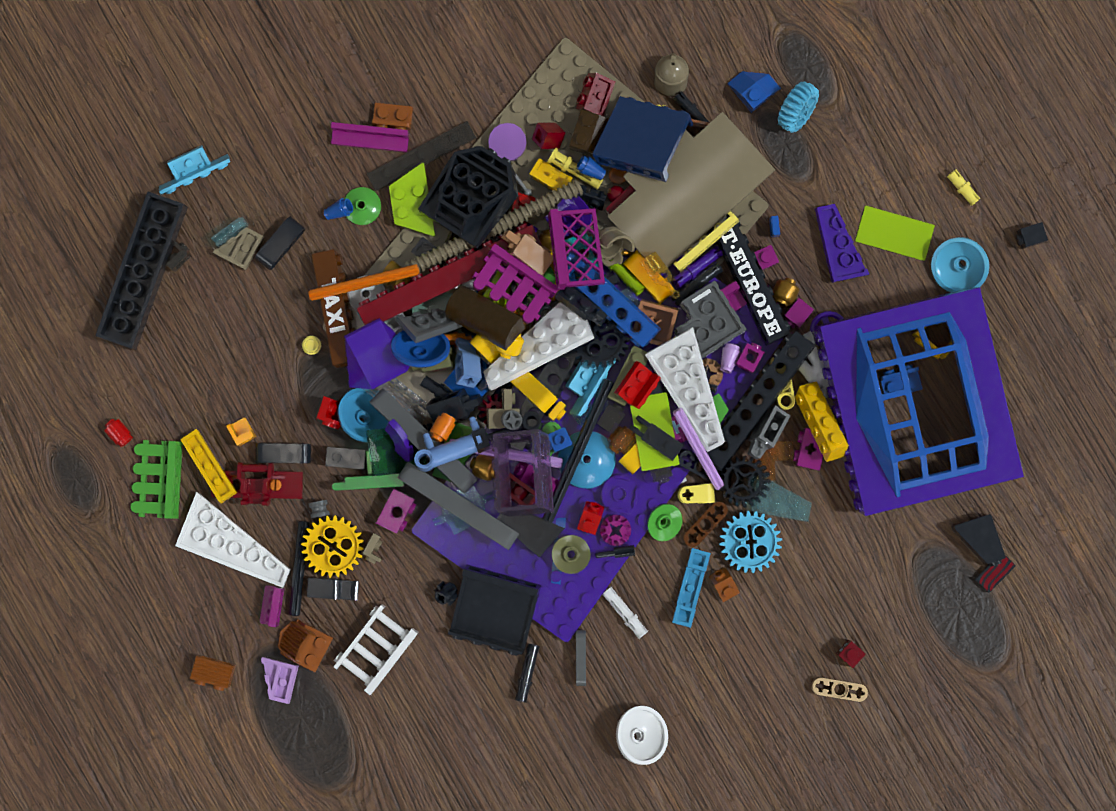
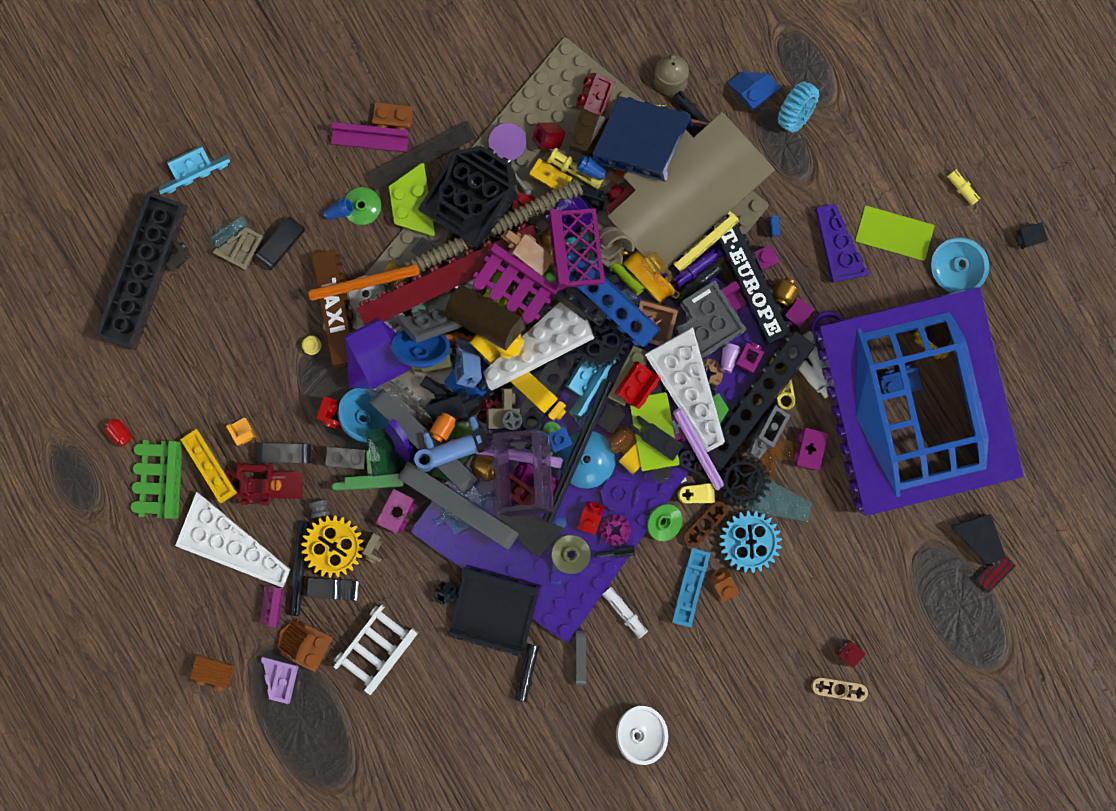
(821, 421): yellow brick -> none

